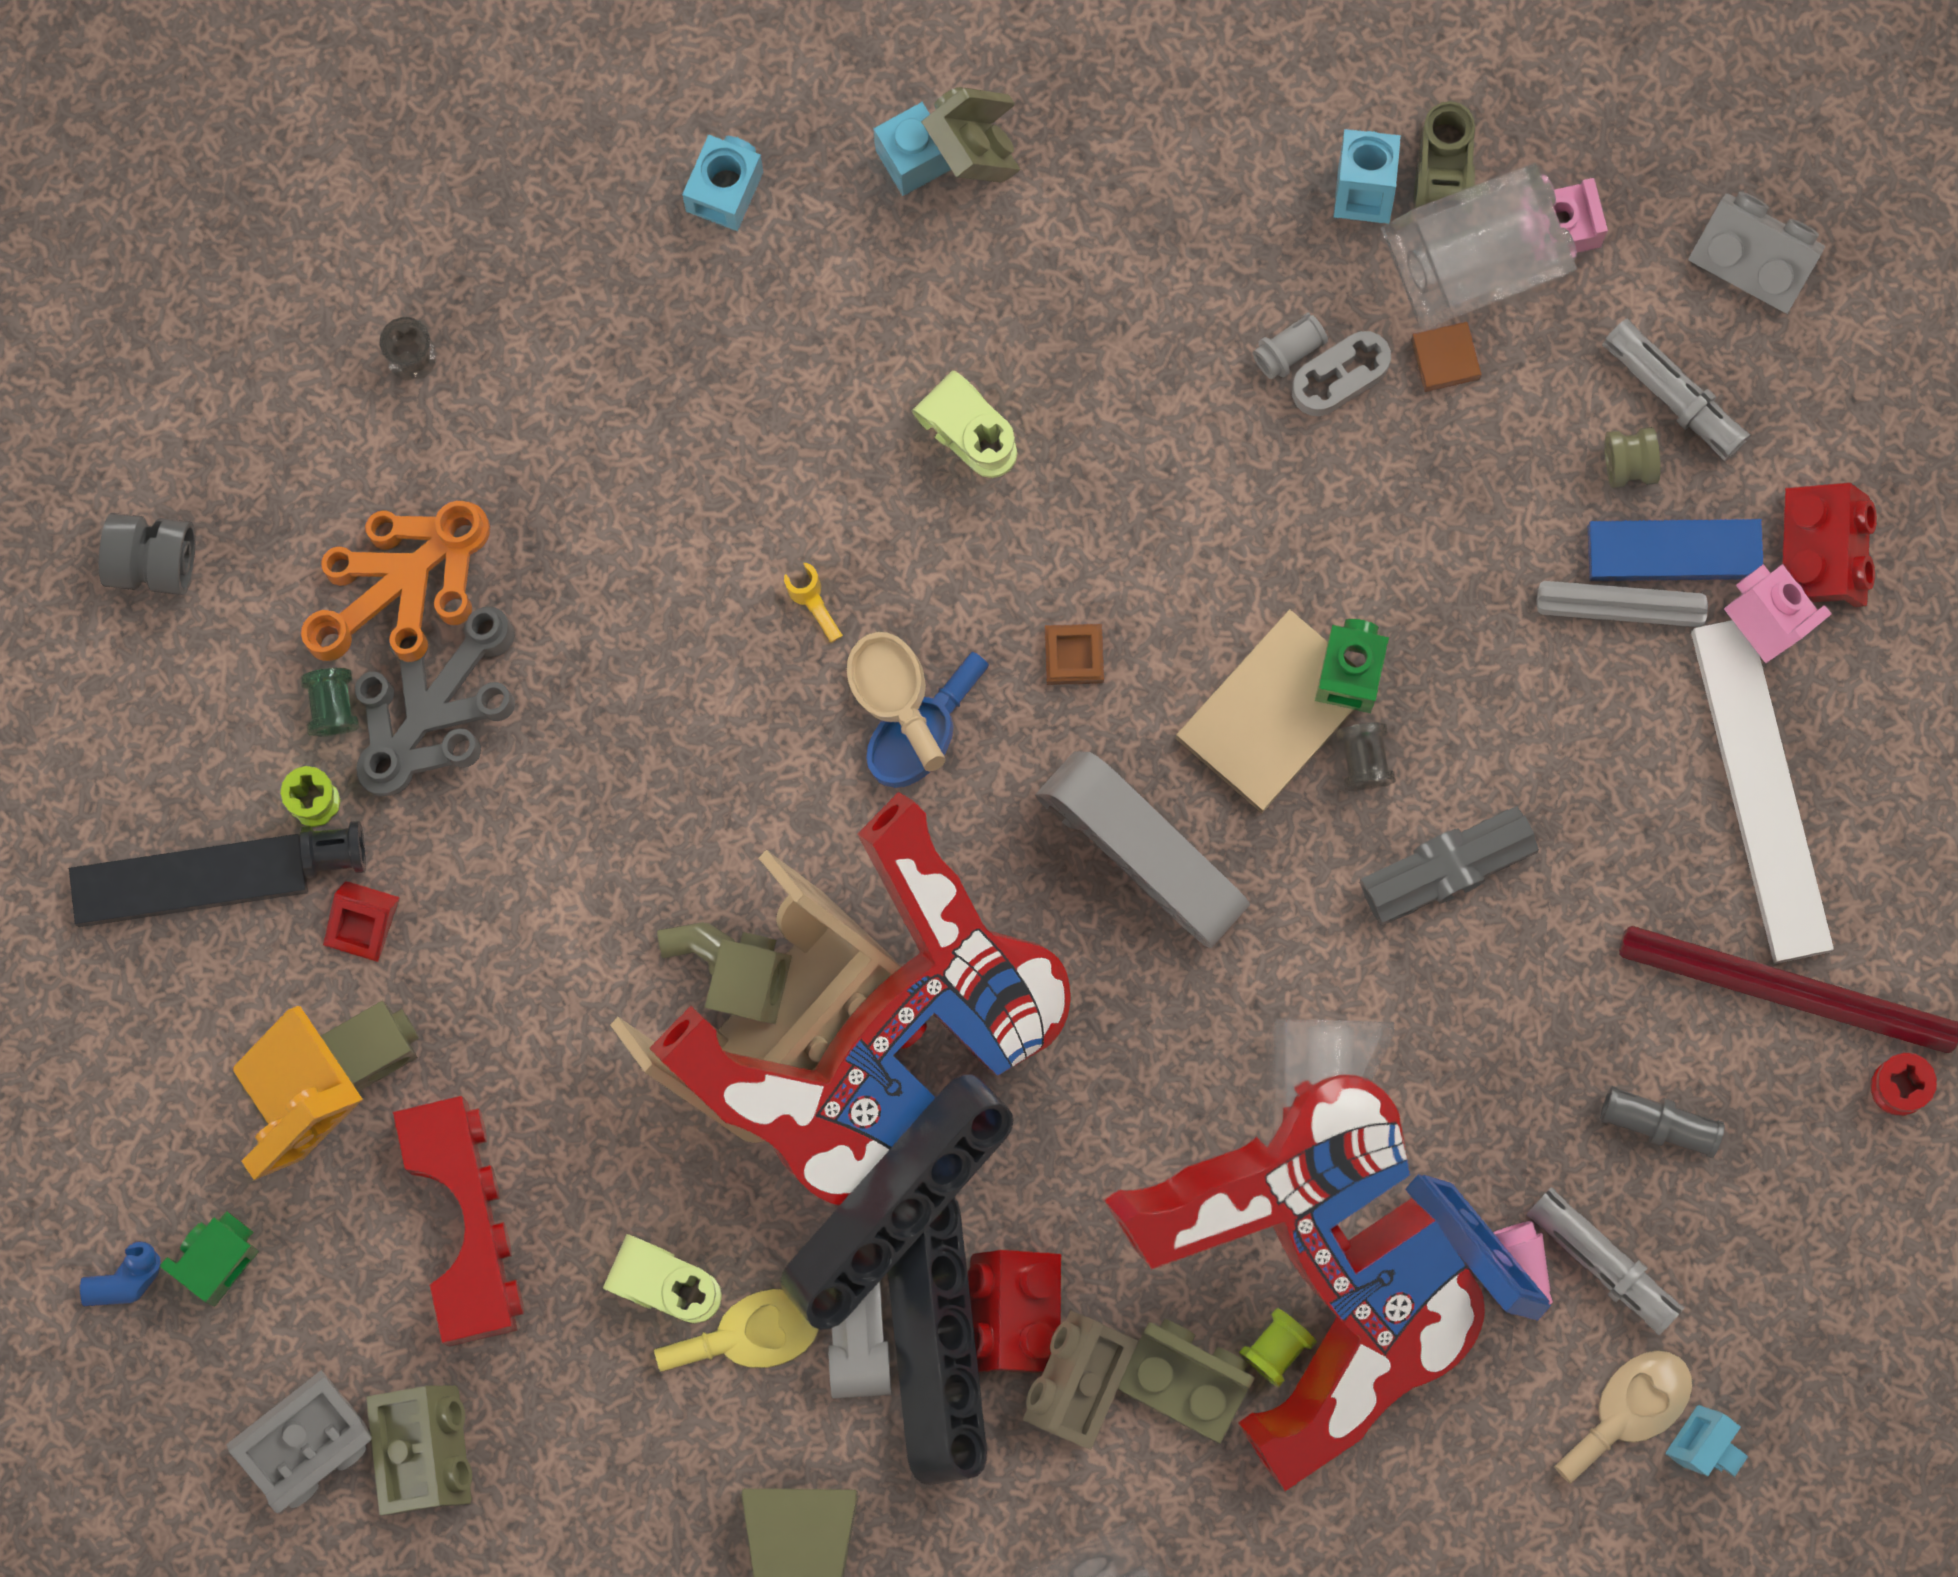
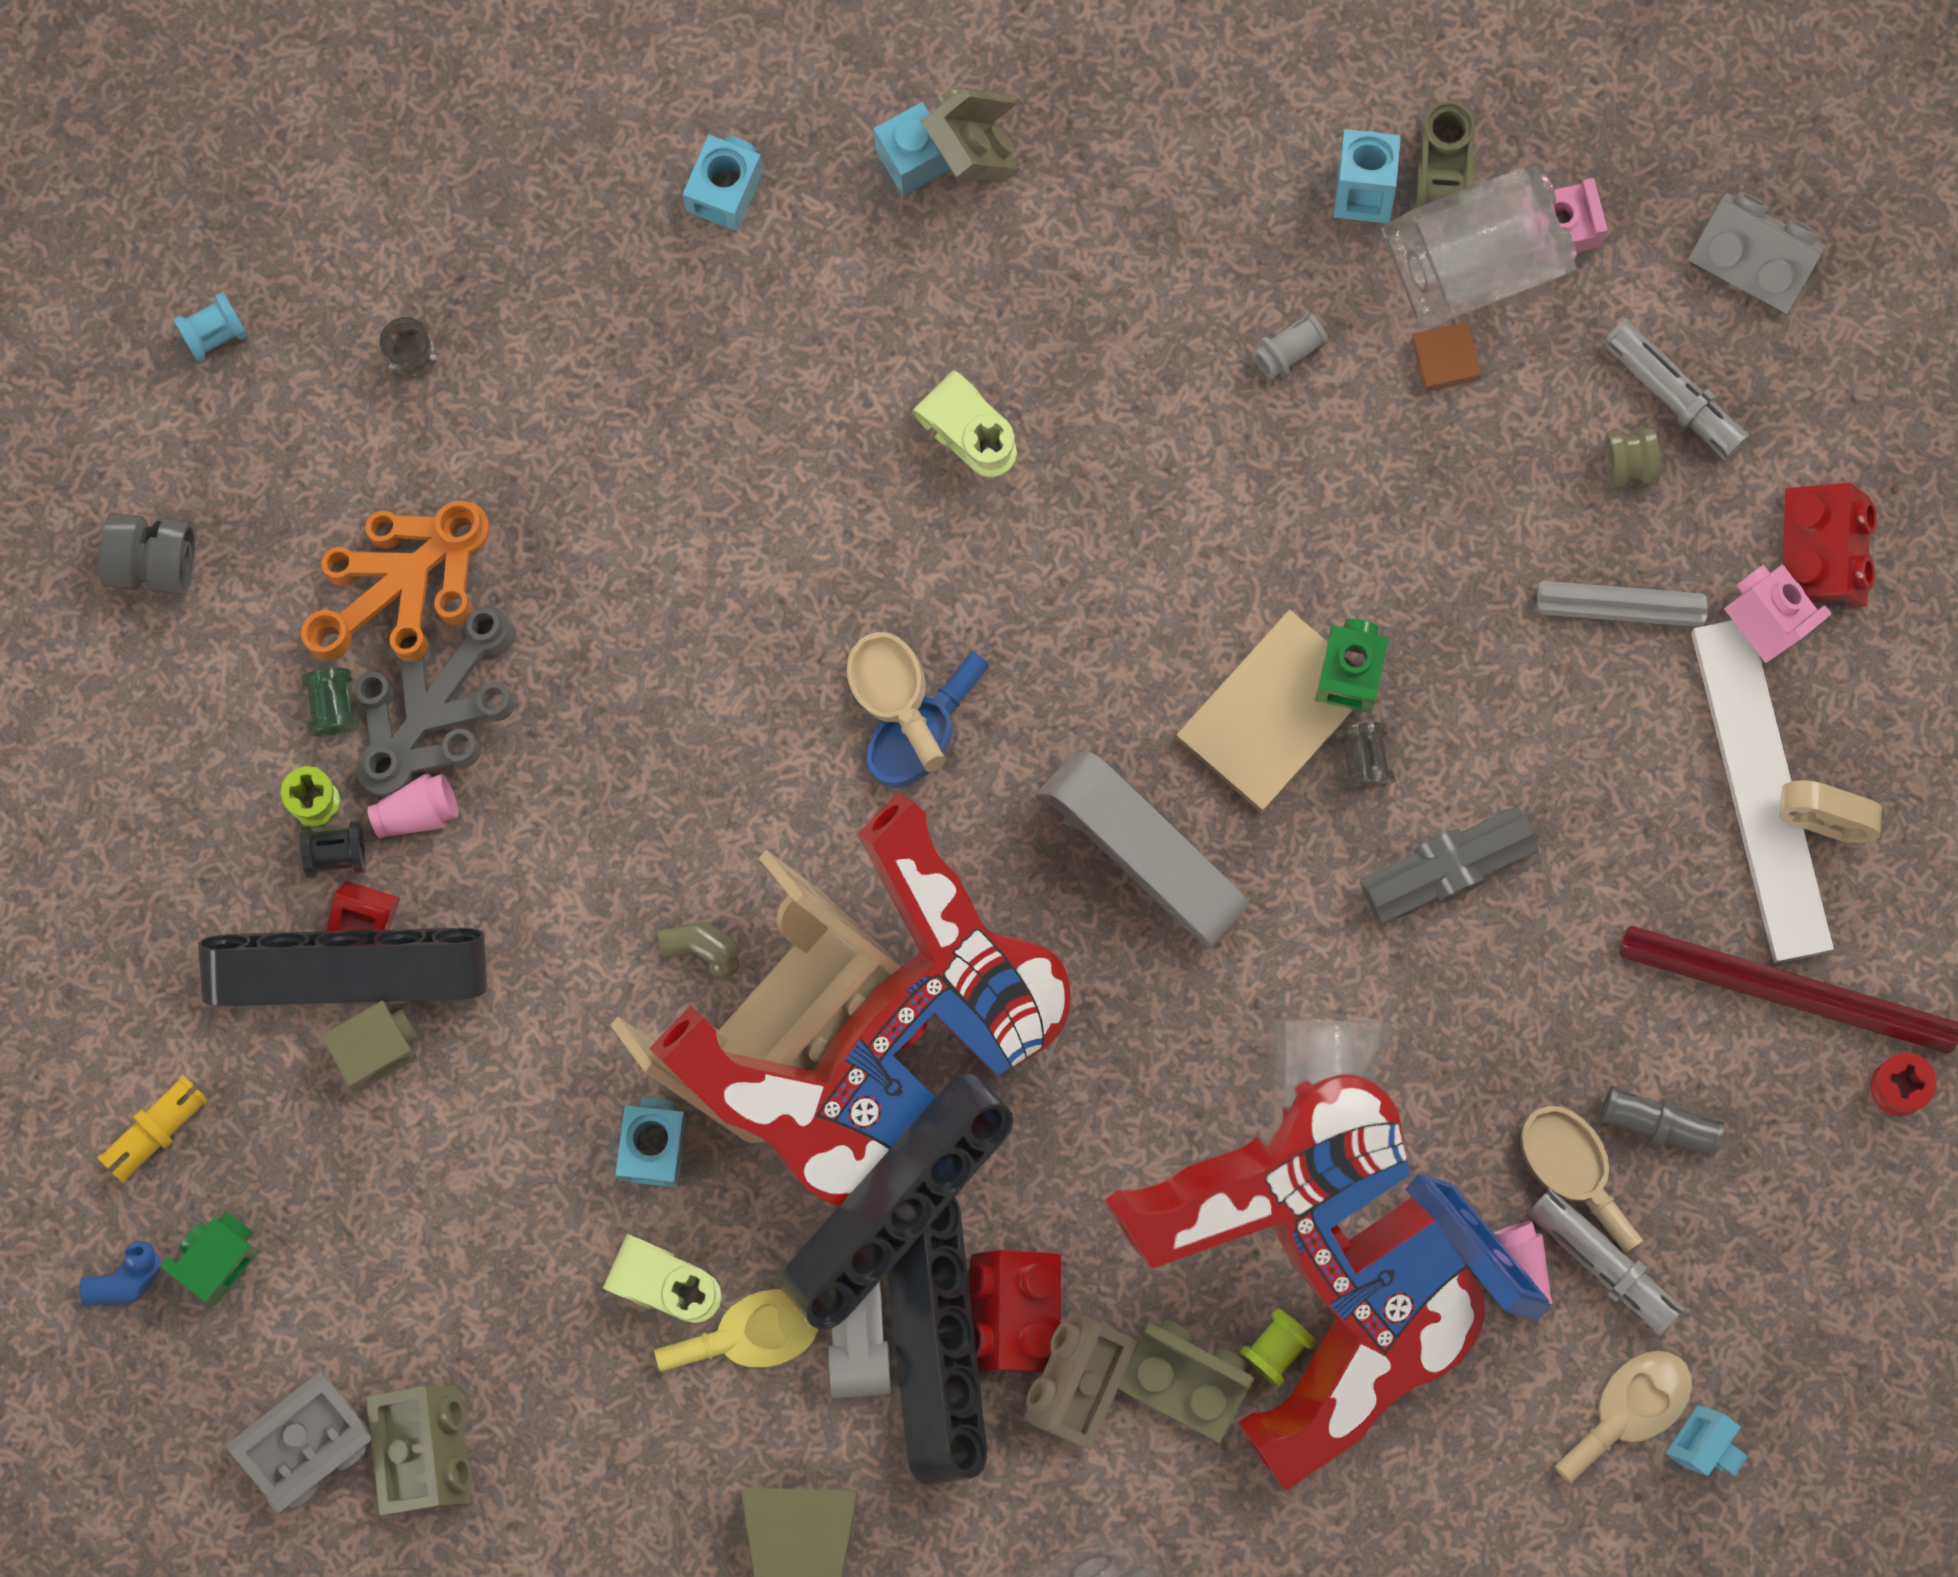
(152, 1129): none -> yellow pin
(187, 880): black tile -> none
(210, 327): none -> medium azure bush
(296, 1091): light orange bracket -> none
(342, 966): none -> black beam
(414, 808): none -> bright pink cone
(473, 1294): red arch -> none
(657, 1169): none -> medium azure brick
(749, 978): olive brick -> none
(811, 598): yellow hand -> none
(1074, 654): dark orange tile -> none
(1333, 363): light grey beam -> none
(1573, 1162): none -> tan piece
(1674, 549): blue tile -> none
(1830, 811): none -> tan beam

